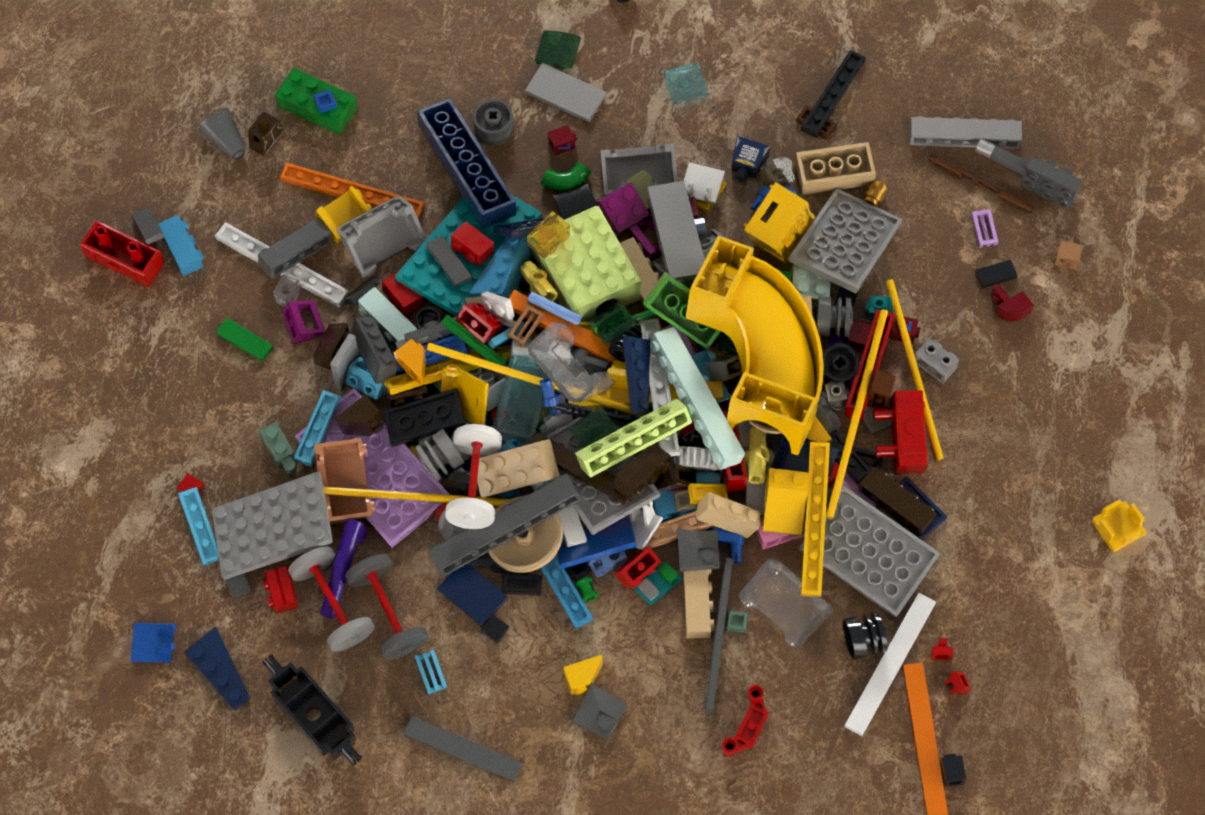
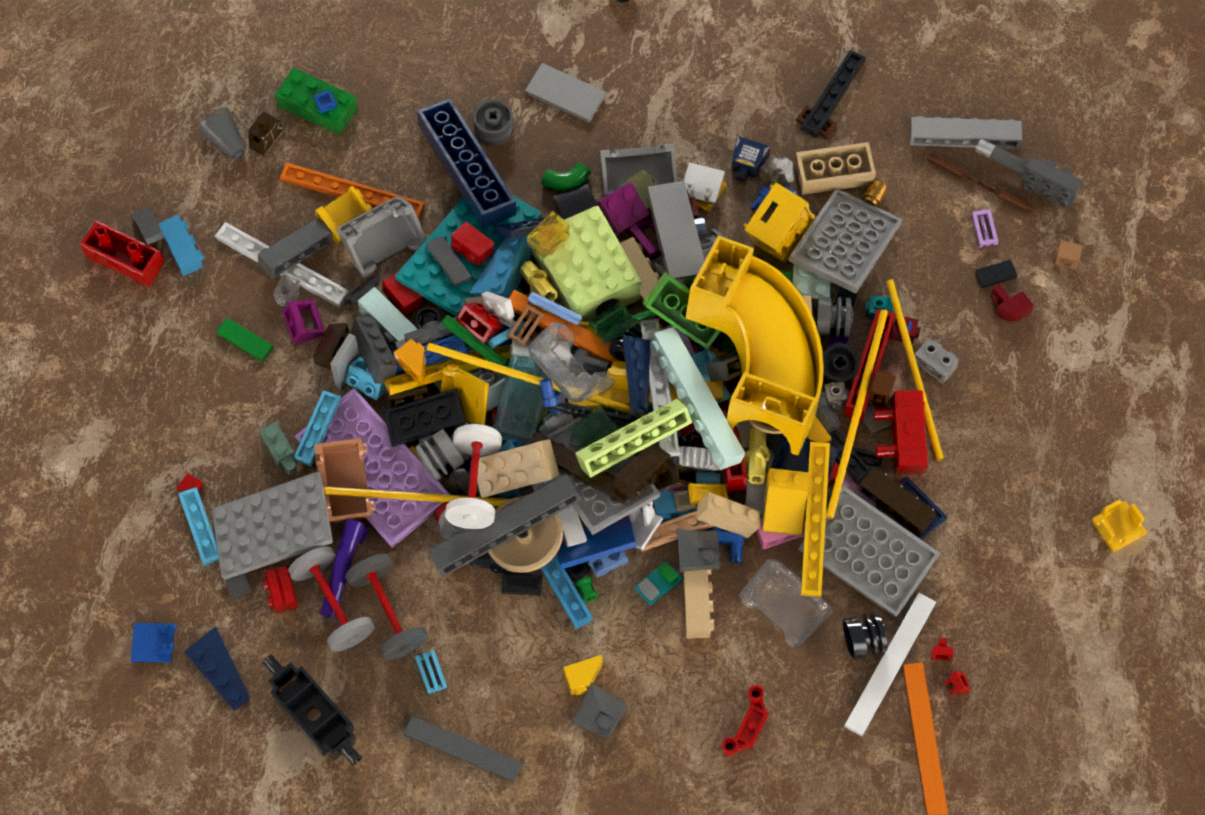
(360, 419): dark brown slope -> none
(472, 594): dark blue tile -> none
(495, 629): black tile -> none
(557, 49): clear green slope -> none
(562, 140): dark red brick -> none
(637, 567): red brick -> none
(686, 83): clear light blue tile -> none
(718, 636): dark grey tile -> none
(737, 621): sand green tile -> none
(859, 335): dark red brick -> none
(952, 770): black brick -> none

